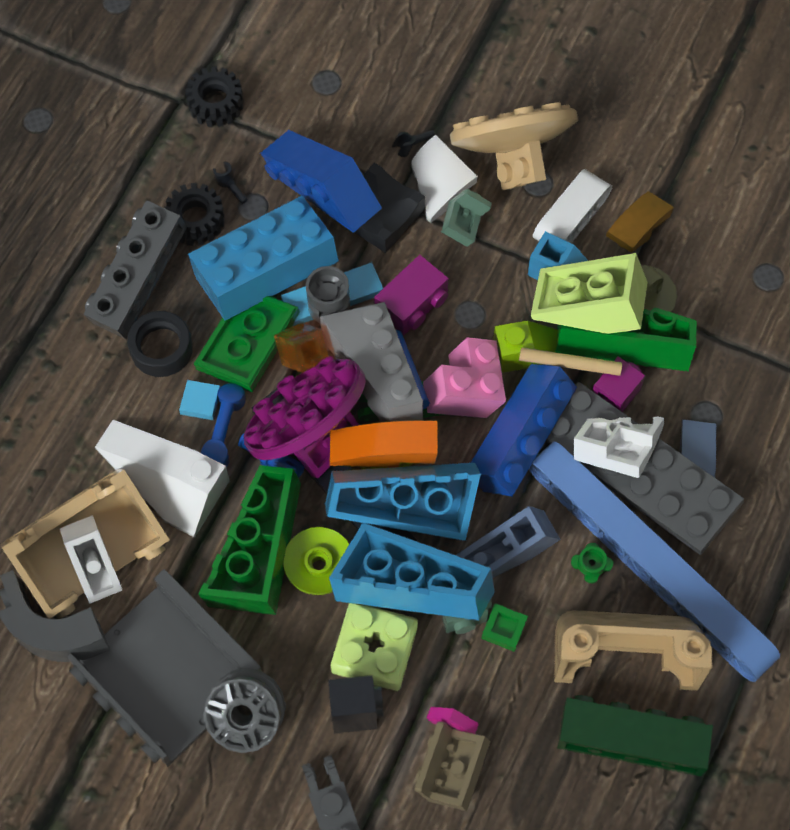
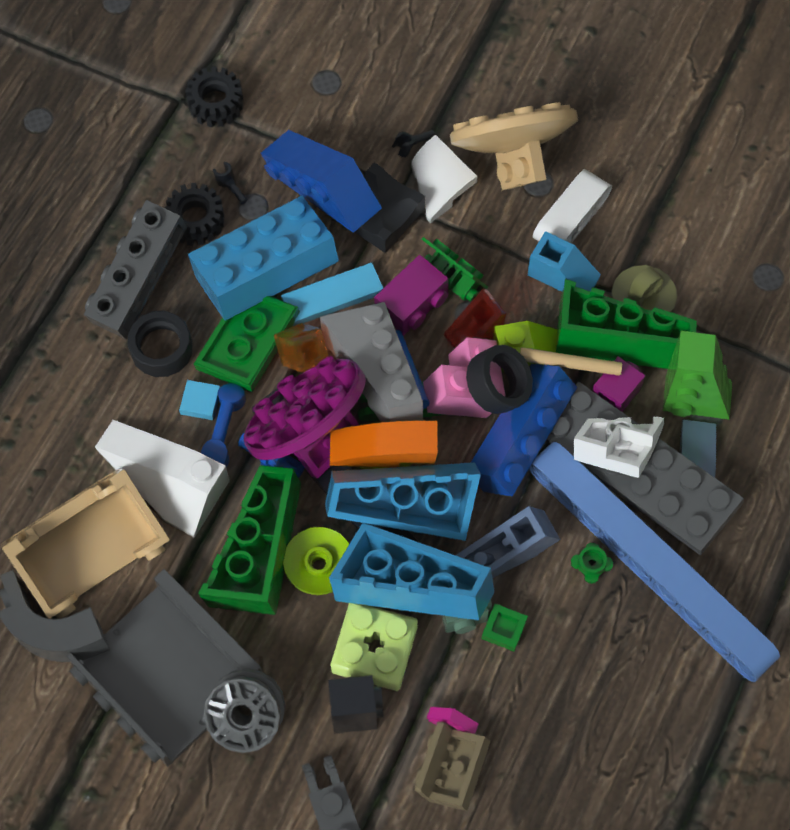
(90, 559): white slope -> none
(327, 292): dark grey wheel -> none
(464, 216): sand green bracket -> none
(466, 277): none -> green hinge
(476, 320): none -> clear red slope
(483, 389): none -> black tyre
(593, 294): yellowish green slope -> none
(635, 736): dark green brick -> none
(638, 221): pearl gold slope -> none
(677, 638): tan windscreen -> none
(697, 378): none -> bright green wedge

